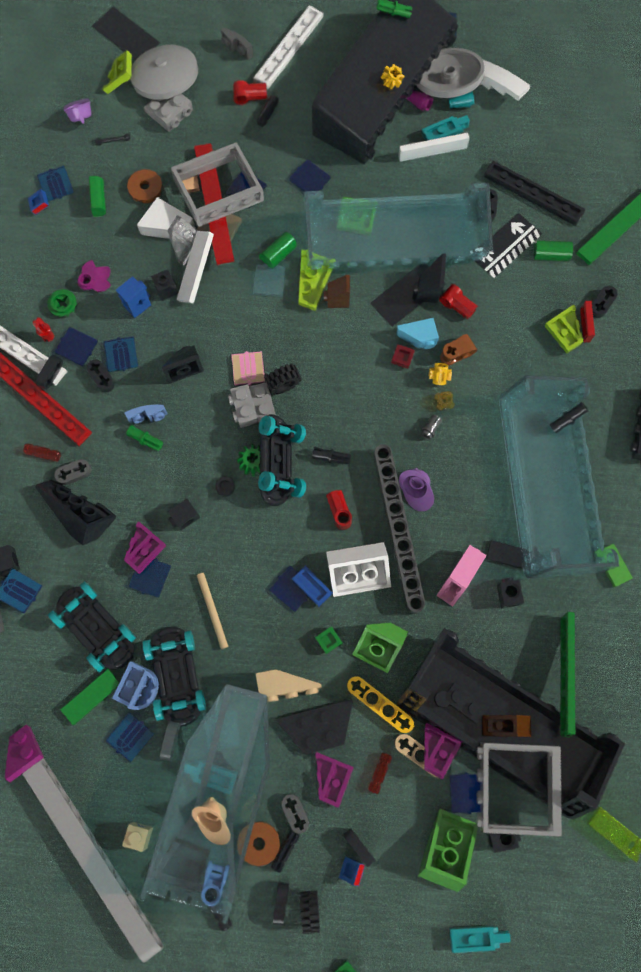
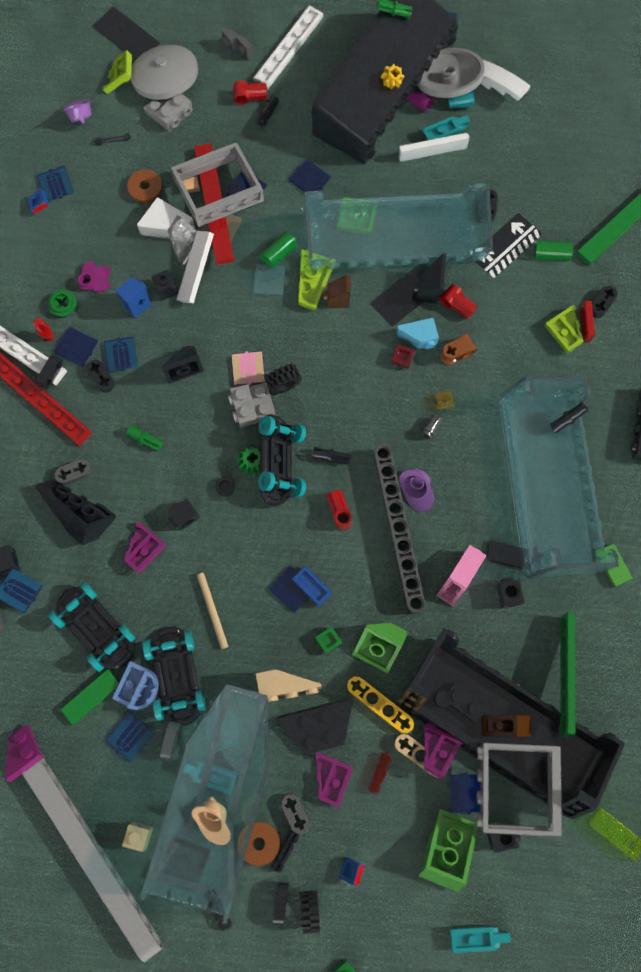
(42, 452): clear red axle -> none
(97, 196): green brick -> none
(151, 578): clear blue piece -> none
(153, 412): medium blue slope -> none
(214, 881): medium blue piece -> none
(358, 569): white slope -> none
(359, 847): black beam -> none
(440, 374): yellow gear -> none
(534, 193): black tile -> none

